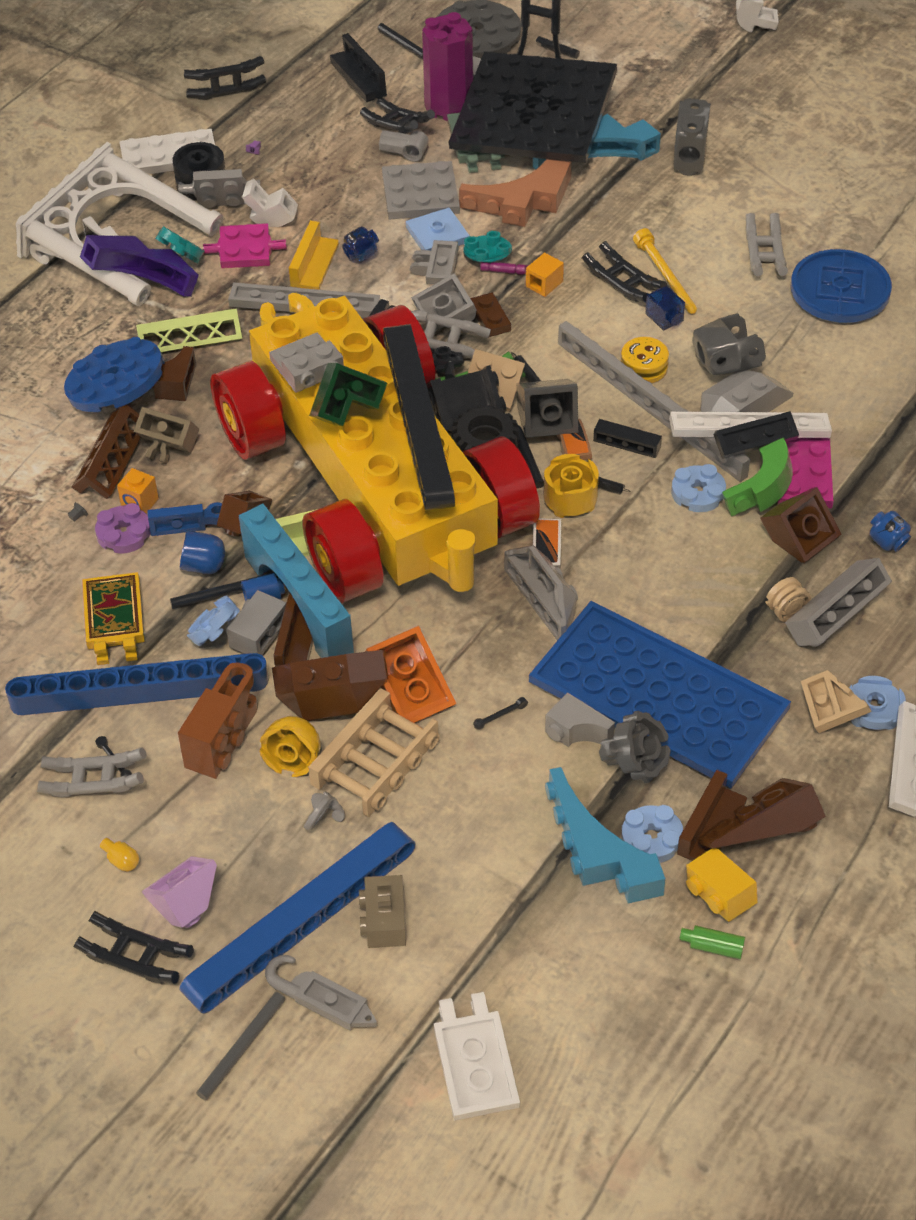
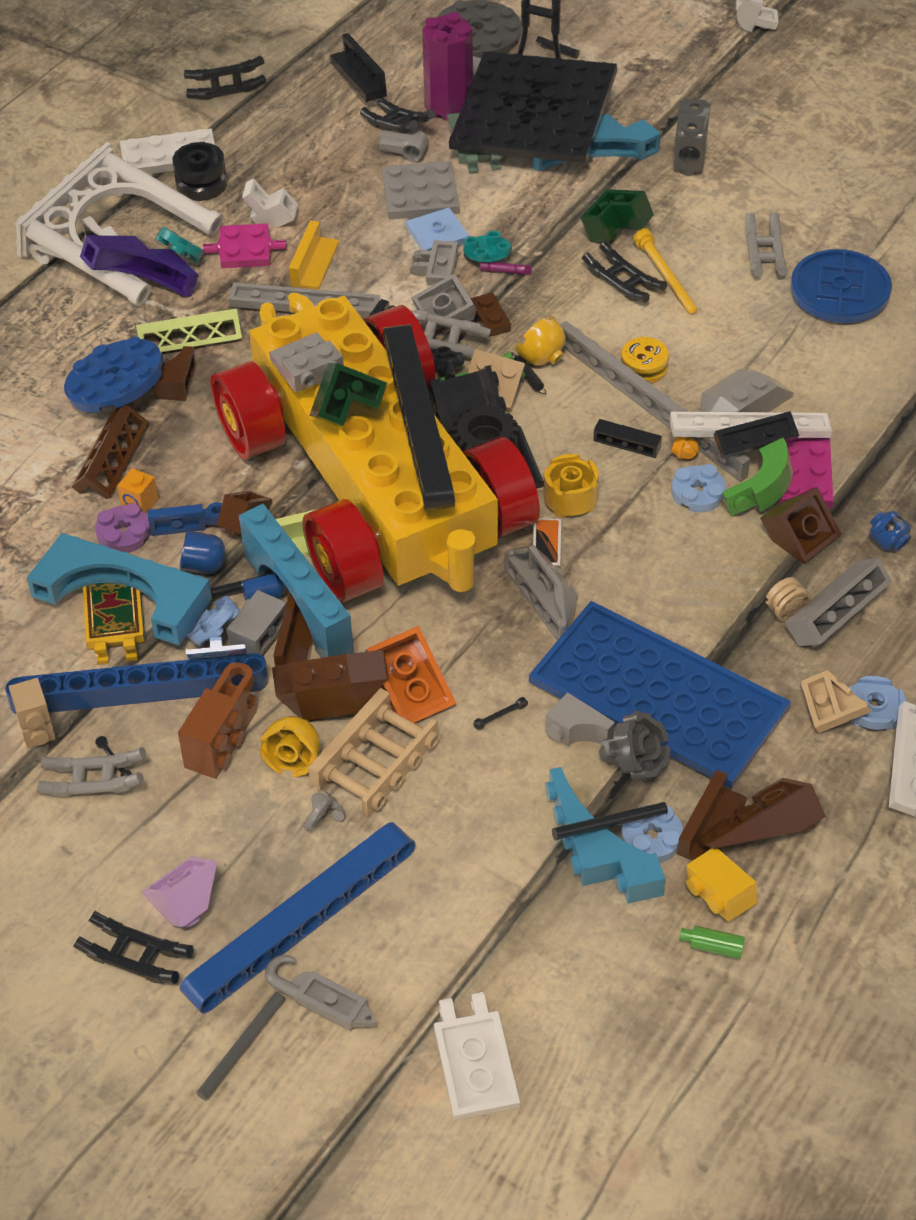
(32, 712): none -> tan piece
(77, 511): dark grey piece -> none
(79, 563): none -> dark azure arch
(120, 854): yellow cylinder -> none
(165, 432): dark tan brick -> none
(216, 649): none -> piece
(217, 187): light grey plate -> none
(254, 147): medium lavender piece -> none
(360, 244): clear blue head -> none
(384, 911): dark tan brick -> none
(398, 38): black bar -> none
(516, 199): nougat arch -> none
(543, 343): none -> yellow cylinder
(544, 274): light orange brick -> none
(548, 407): dark grey slope -> none
(576, 443): slope -> none
(609, 821): none -> black bar
(611, 485): black piece -> none
(616, 211): none -> dark green brick
(665, 308): clear blue brick -> none
(685, 447): none -> light orange plate
(728, 352): dark grey piece -> none

